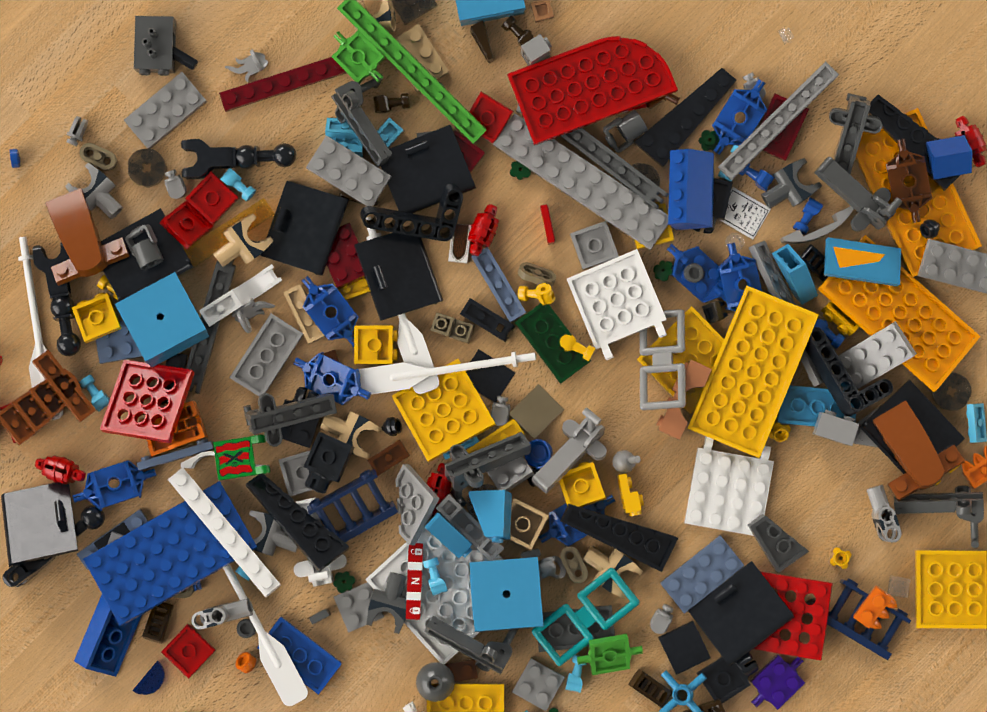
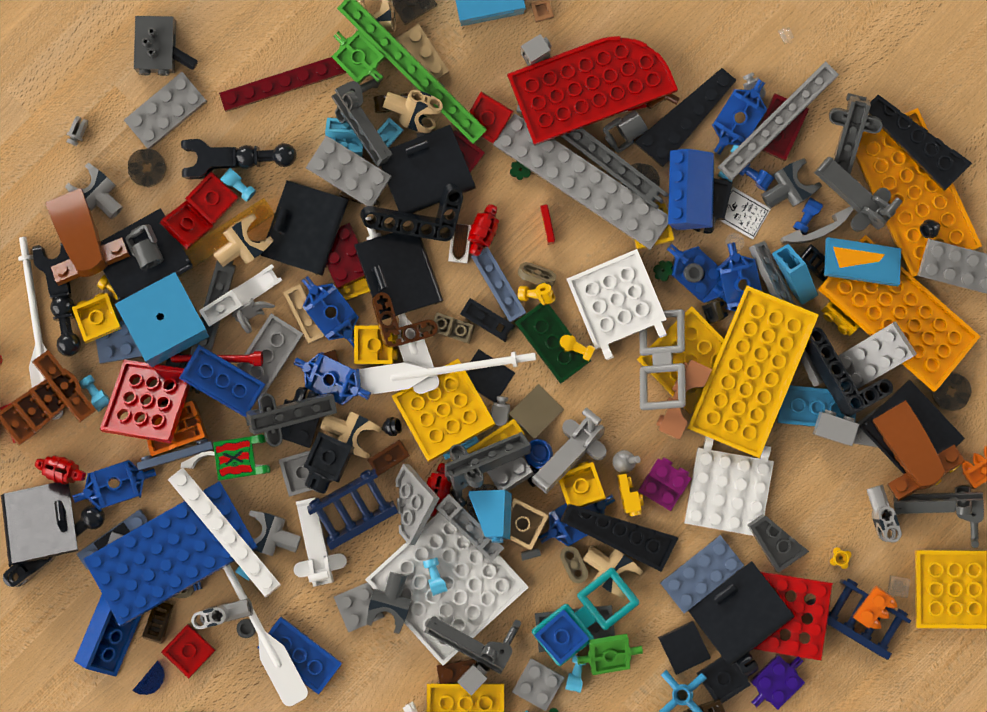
(14, 157): blue tile -> none
(98, 157): dark tan plate -> none
(175, 185): light grey arm -> none
(222, 381): none -> blue tile
(245, 662): orange tile -> none
(252, 64): light grey piece -> none
(254, 358): none -> red piece
(306, 532): black wing -> none
(319, 616): dark grey tile -> none
(339, 578): dark green plant -> none
(393, 328): none -> reddish brown beam
(414, 109): none -> tan connector
(414, 581): red sticker -> none
(439, 672): dark grey piece -> none
(449, 535): dark azure slope -> none
(473, 678): none -> light grey brick
(481, 37): dark brown slope -> none
(506, 594): dark azure container -> none
(522, 35): dark brown leg -> none
(548, 568): light grey piece -> none
(561, 636): none -> blue plate
(594, 245): light grey plate -> none
(637, 678): dark brown slope -> none
(661, 619): light grey arm -> none
(664, 483): none -> magenta plate
(706, 145): dark green plant -> none
(781, 436): yellow plate -> none
(836, 339): blue leg -> none
(905, 165): reddish brown plate -> none
(949, 157): blue slope -> none
(974, 139): red piece -> none
(976, 423): medium azure plate -> none

